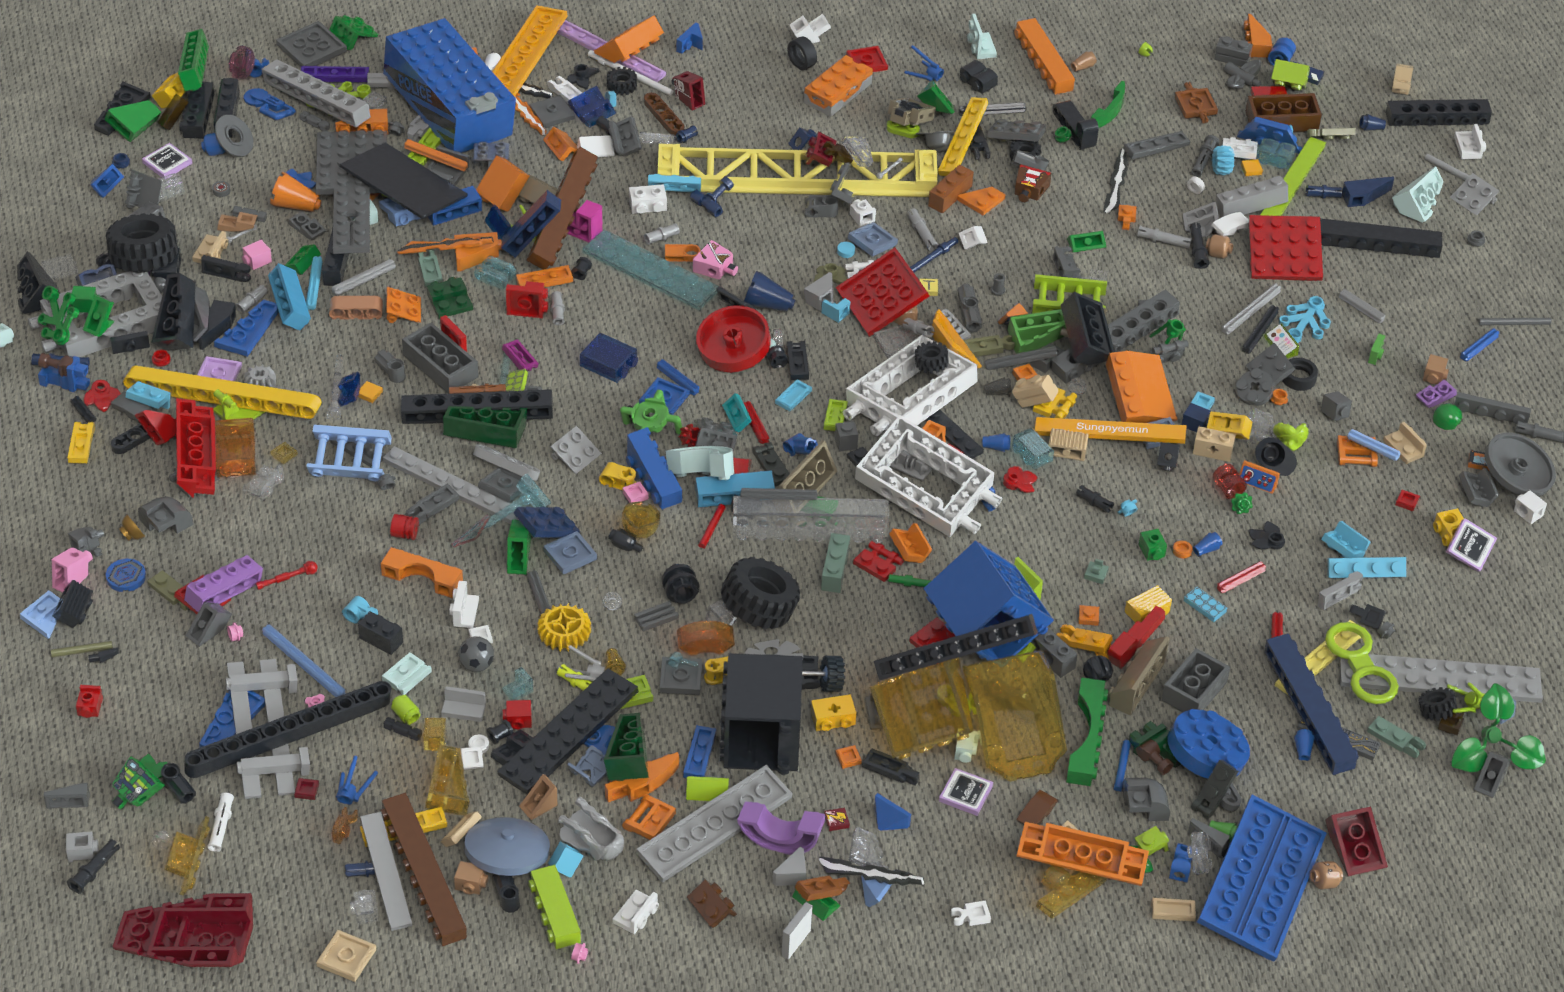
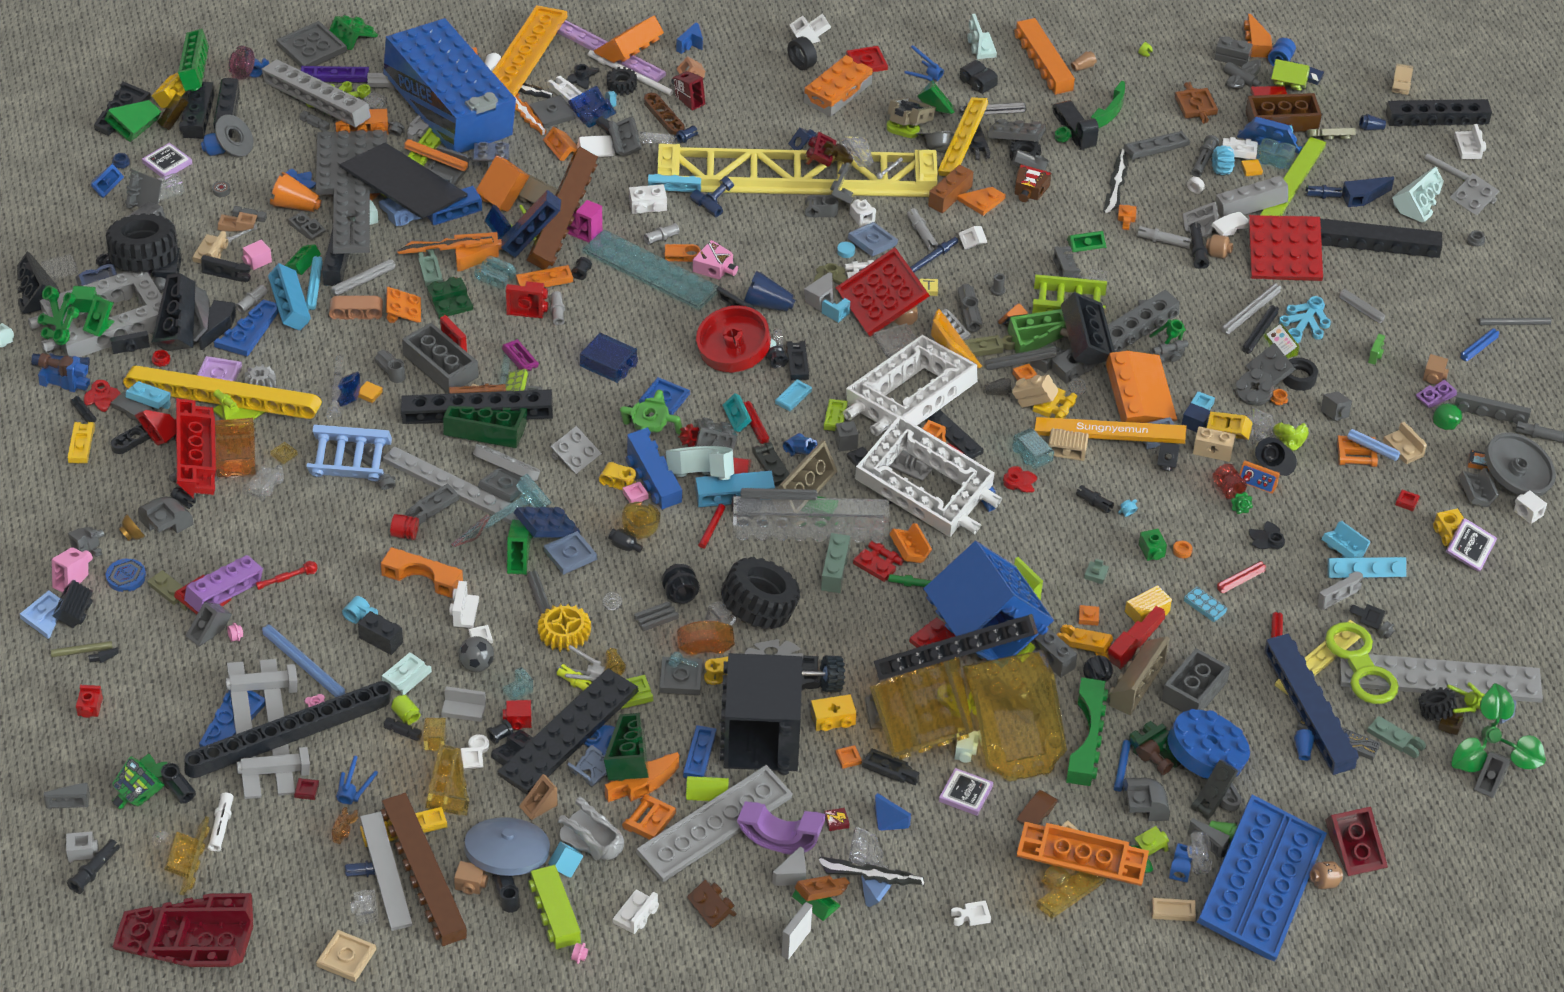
(182, 497): none -> black pin
(261, 98): blue piece -> none
(461, 829): tan tile -> none
(677, 376): blue axle -> none
(695, 67): none -> nougat brick
(918, 327): light grey pin -> none
(931, 357): black tyre -> none
(997, 442): blue cone -> none
(1208, 544): blue cone -> none

